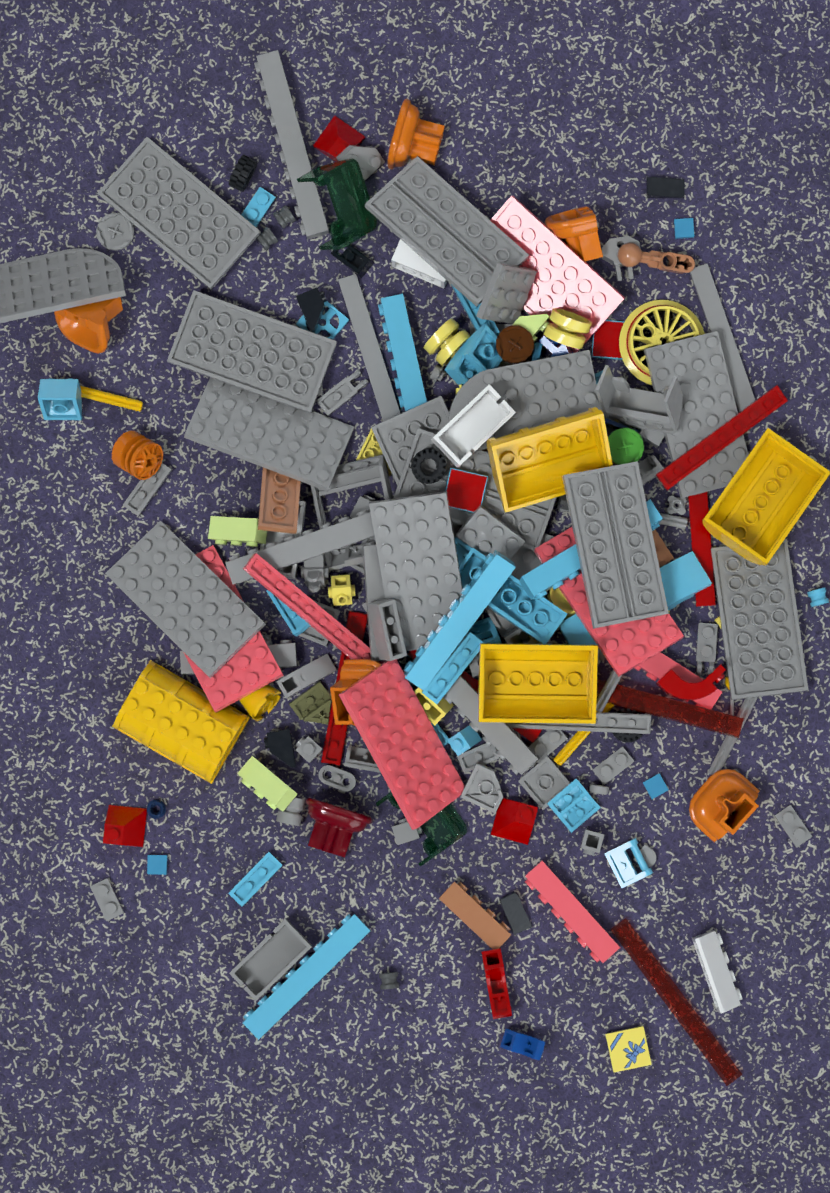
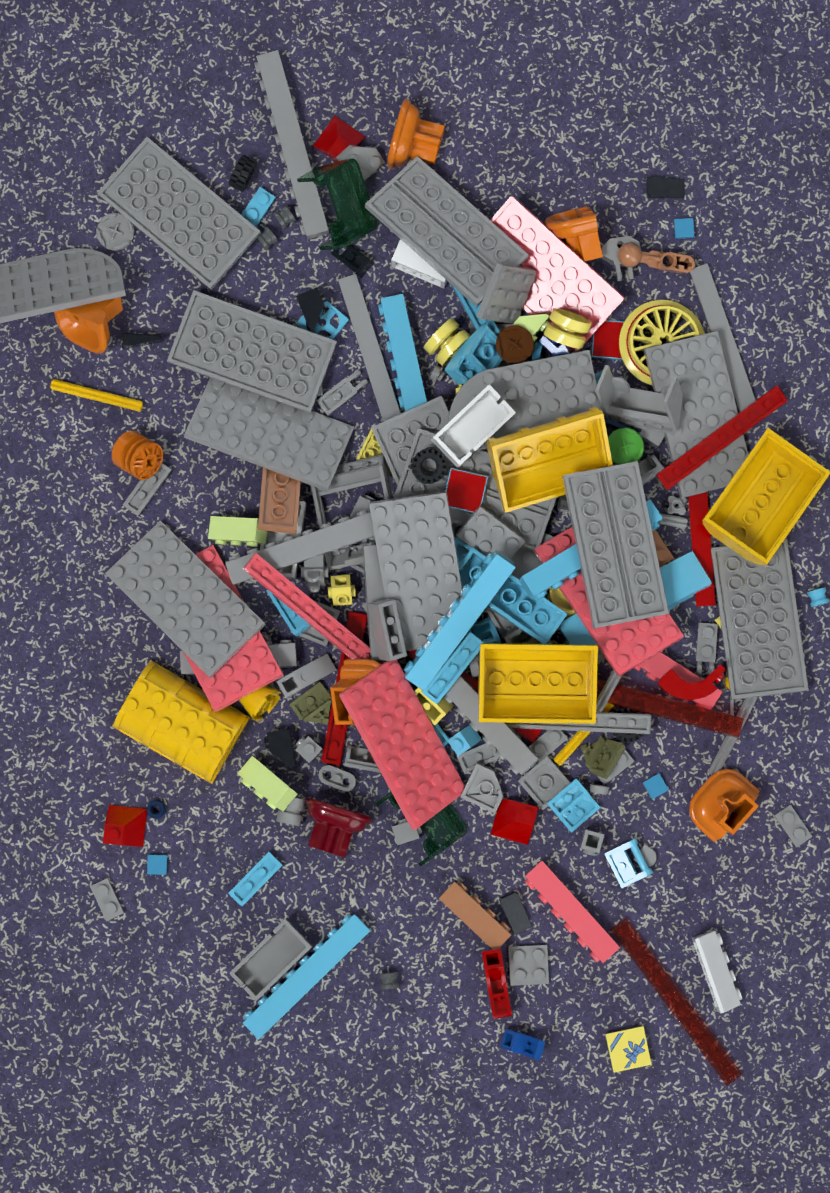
(60, 399): medium azure slope -> none
(133, 340): none -> black slope
(528, 965): none -> light grey plate
(602, 756): none -> olive slope

